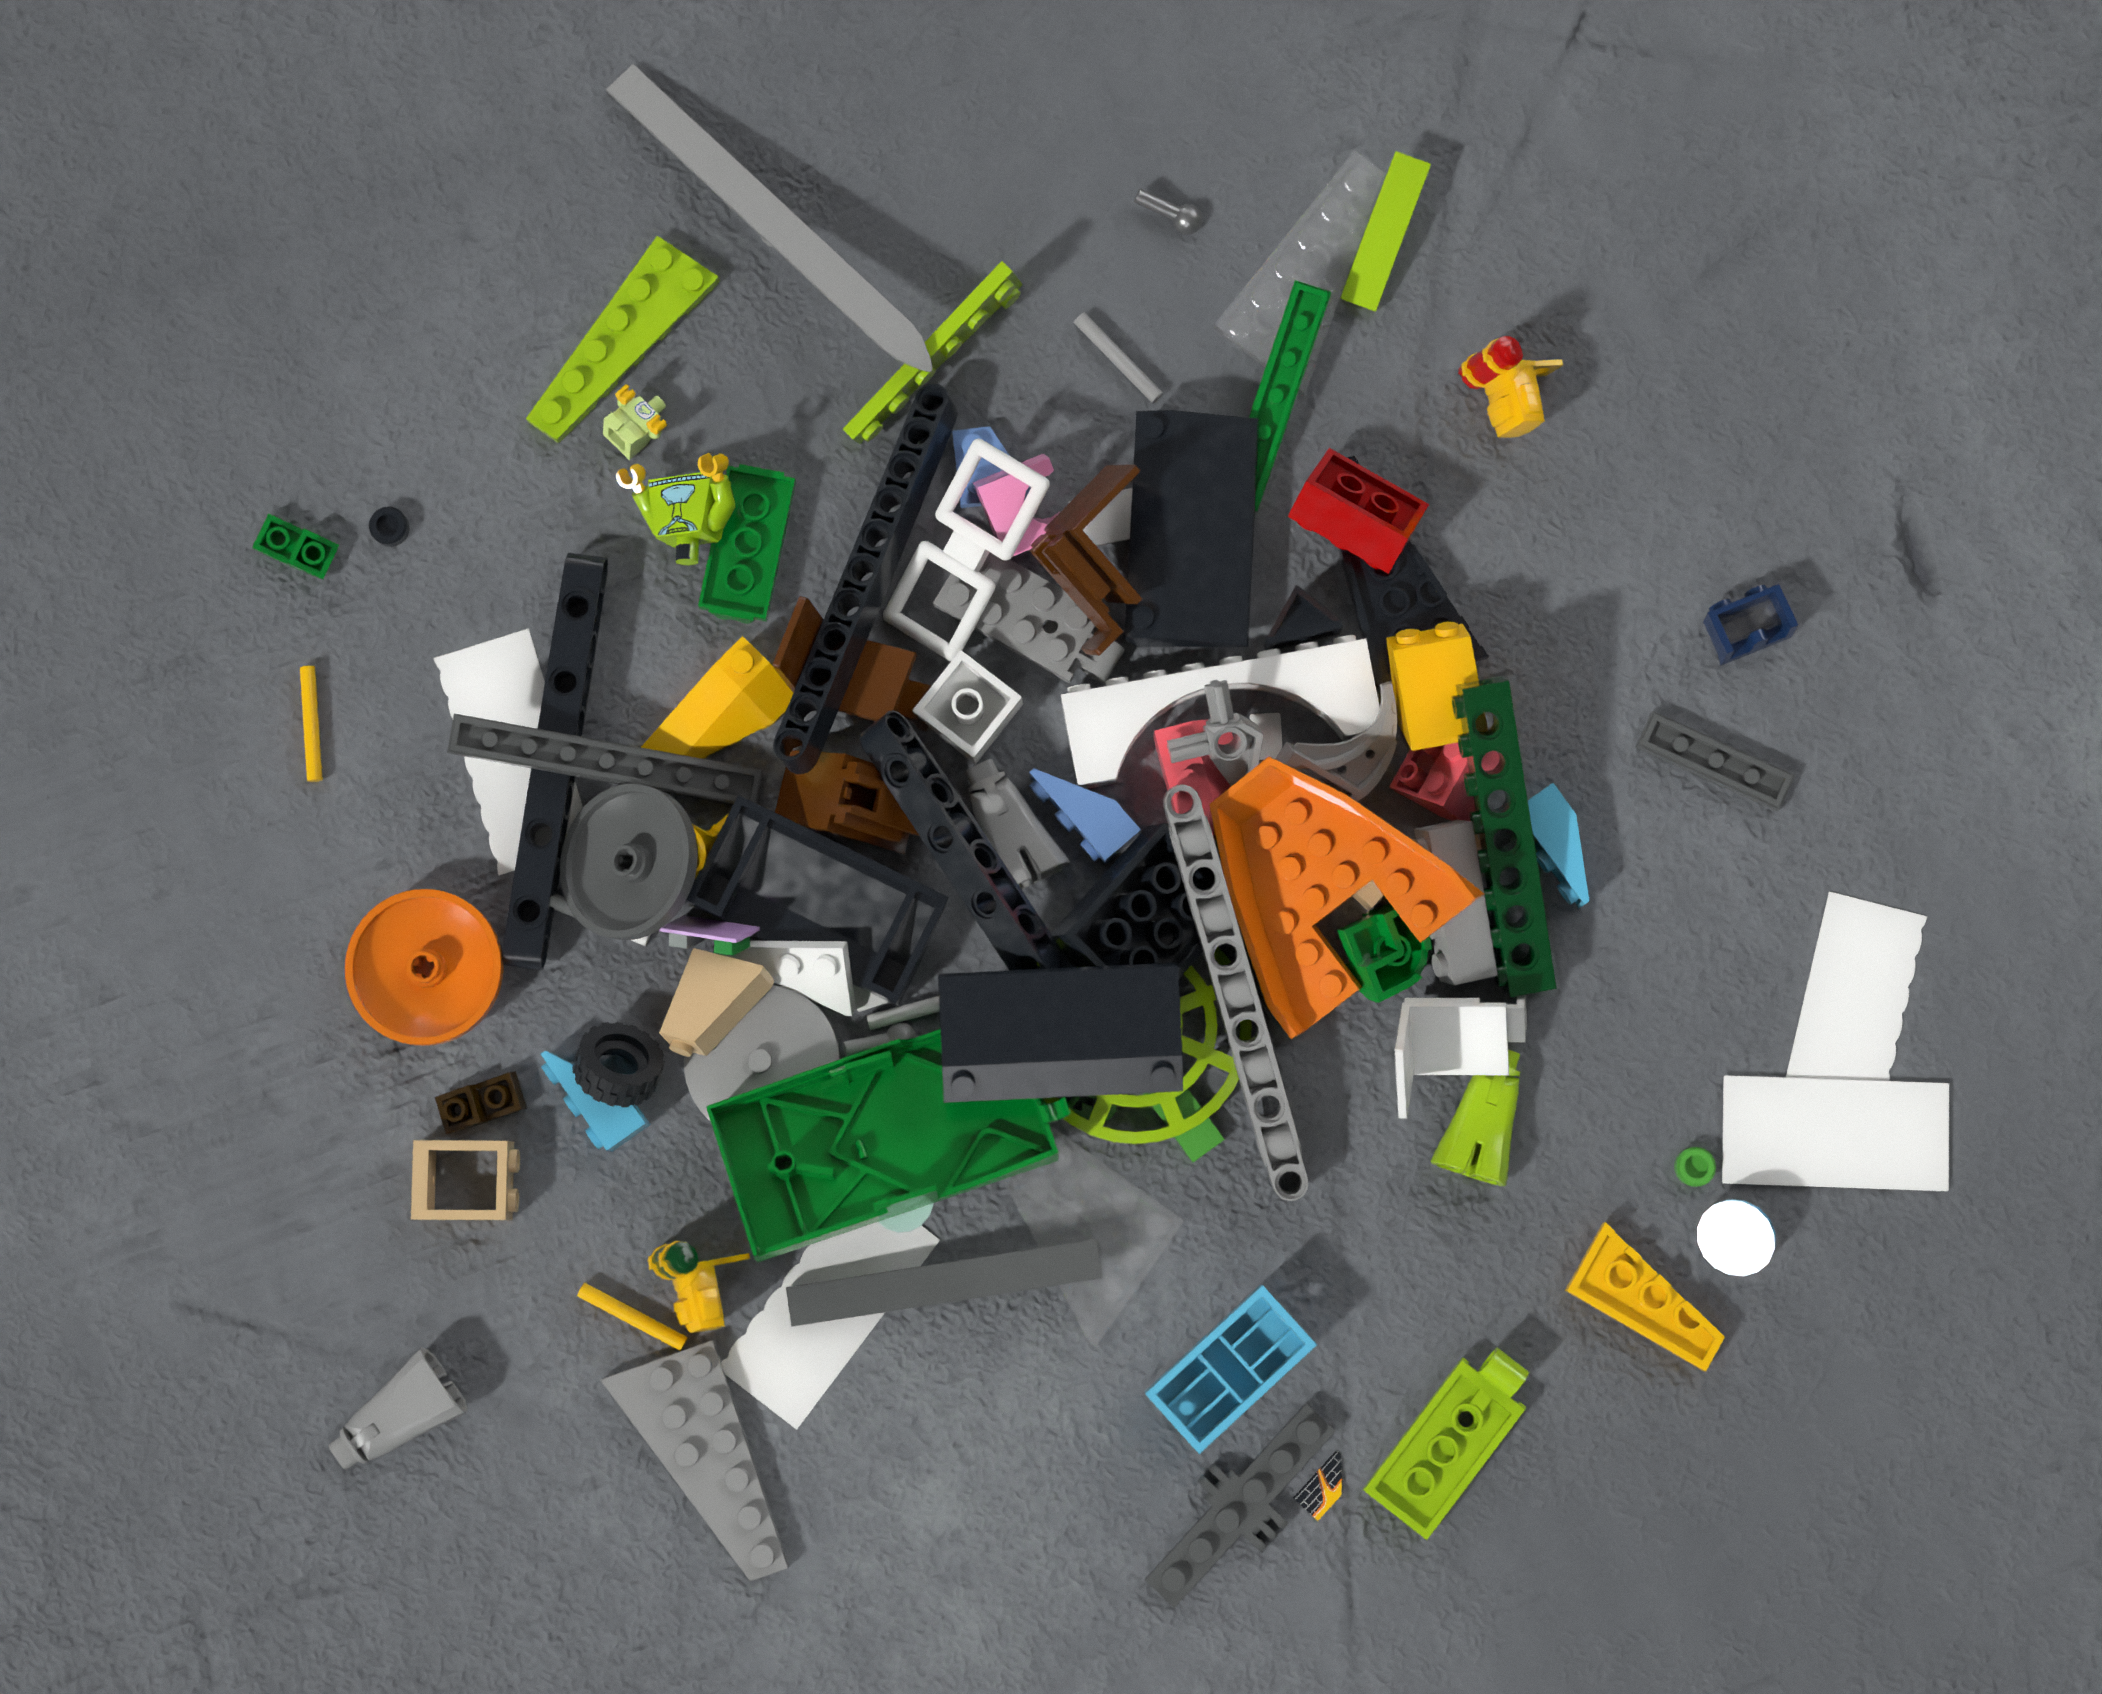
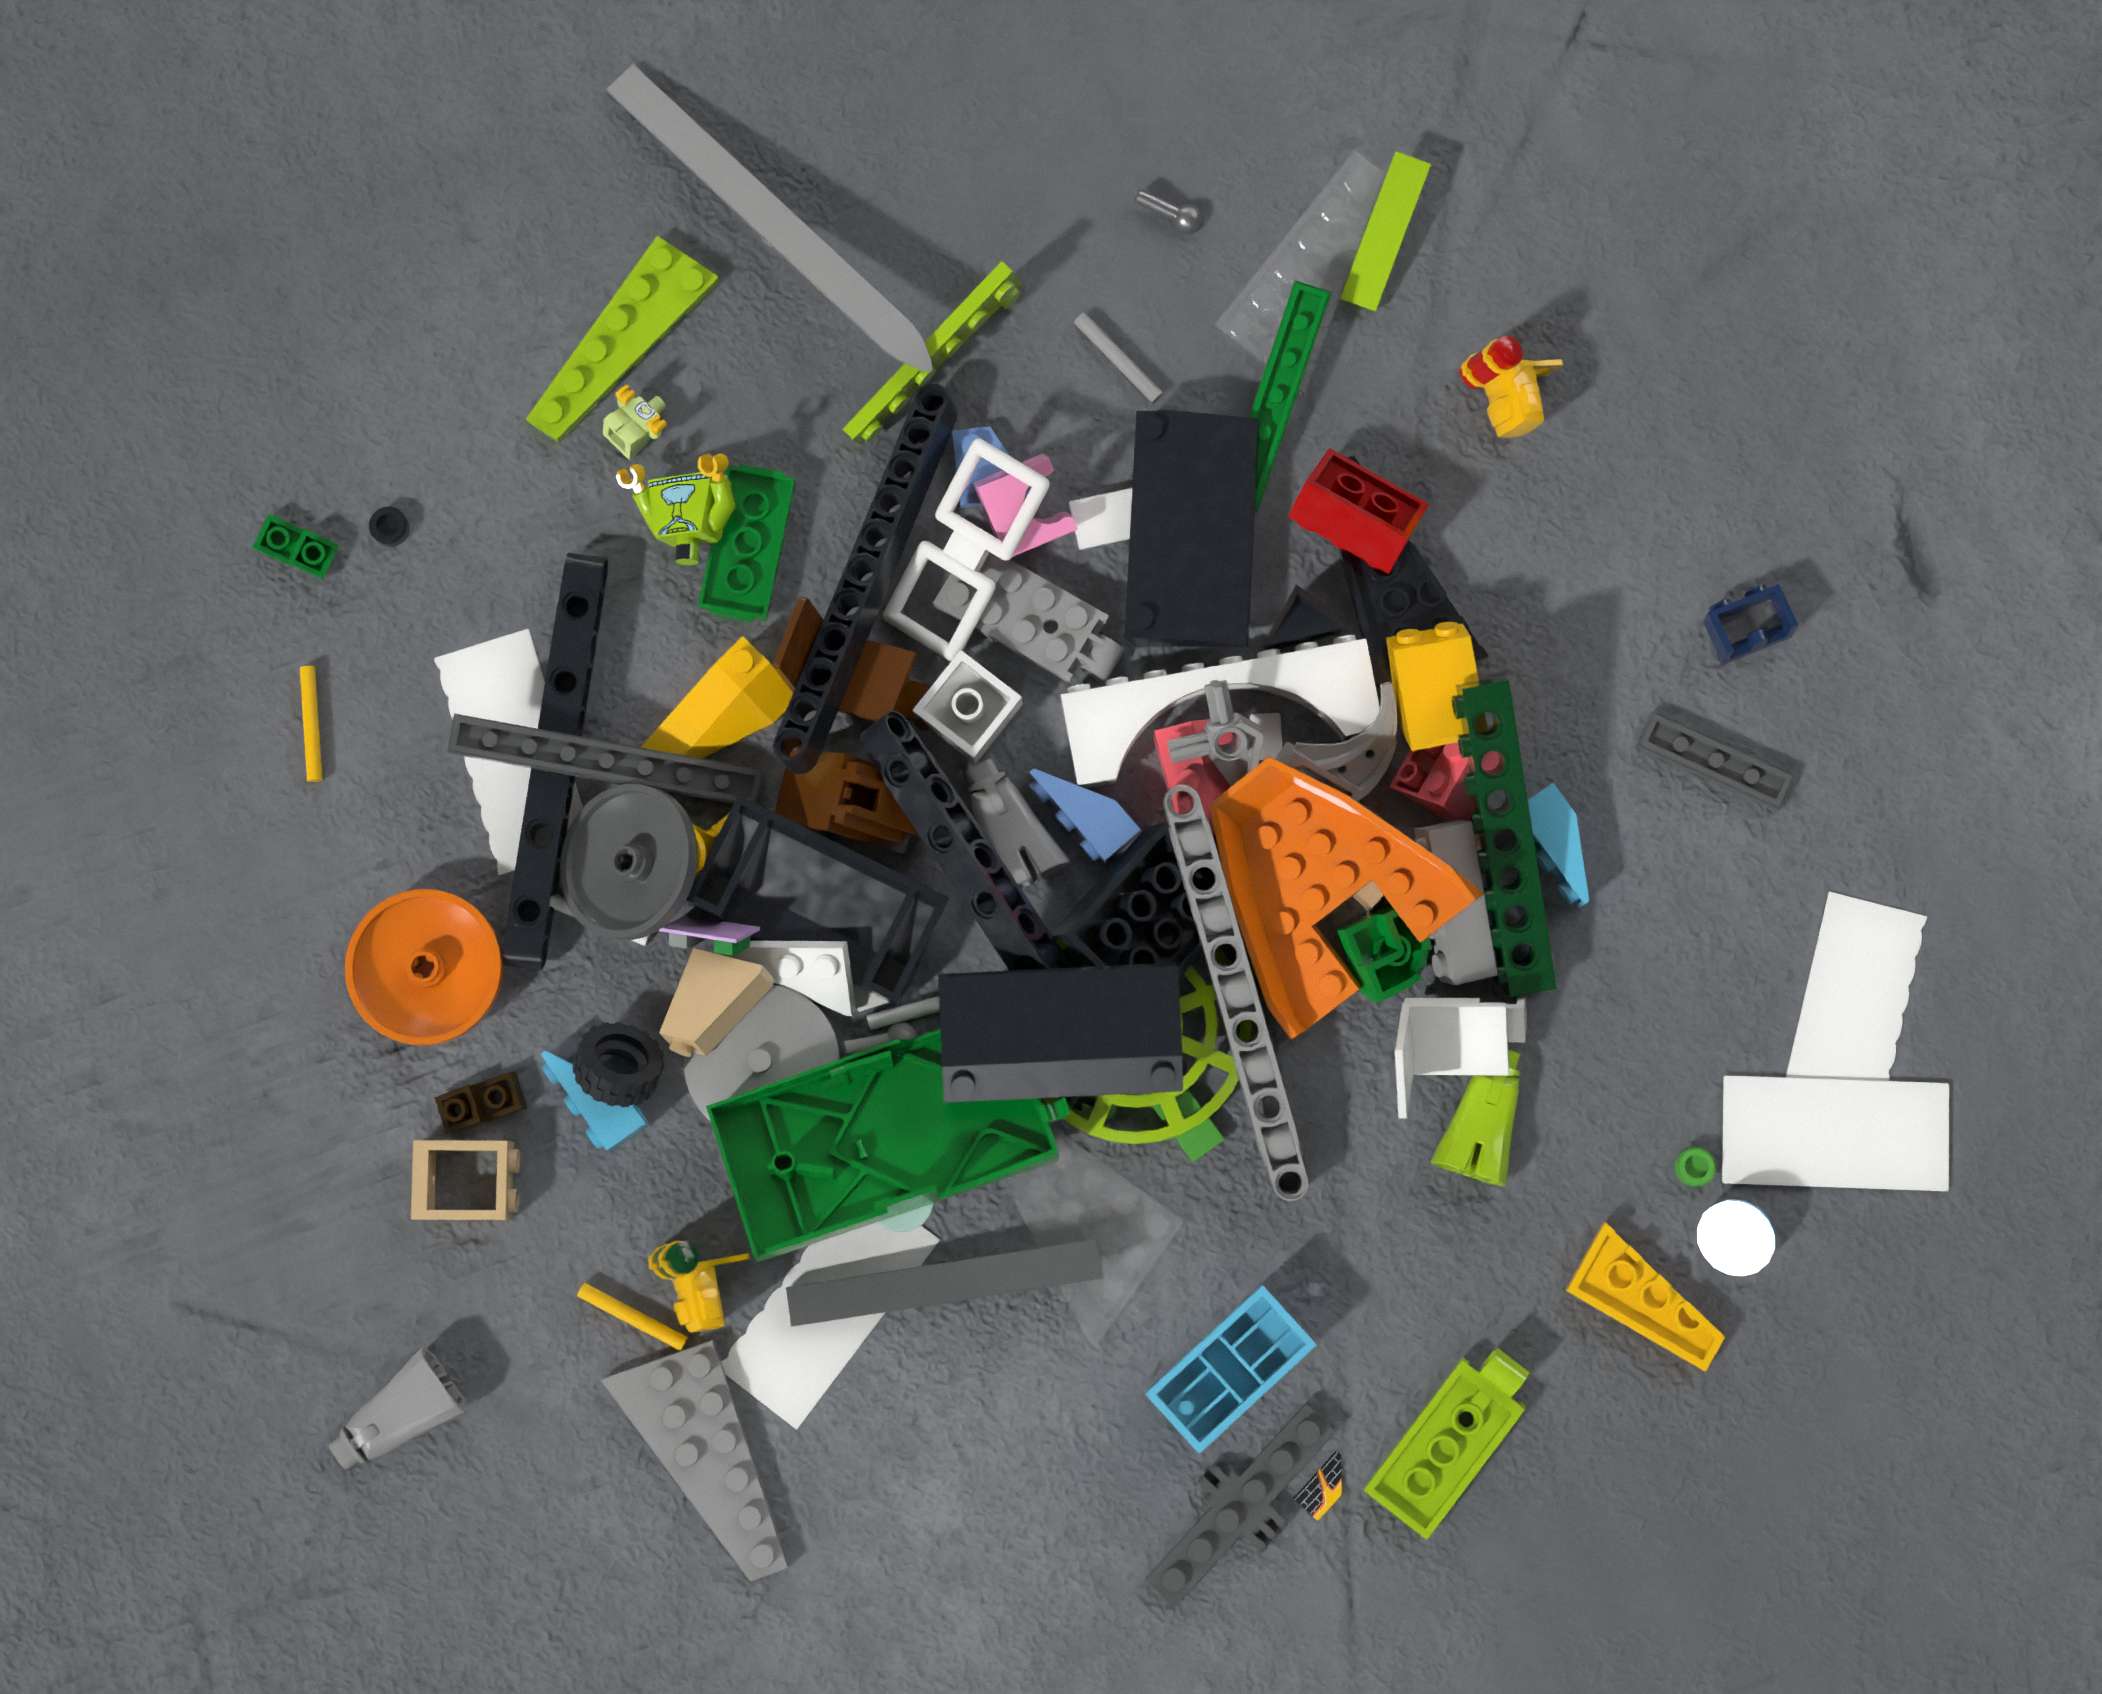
(1080, 564): reddish brown piece -> none

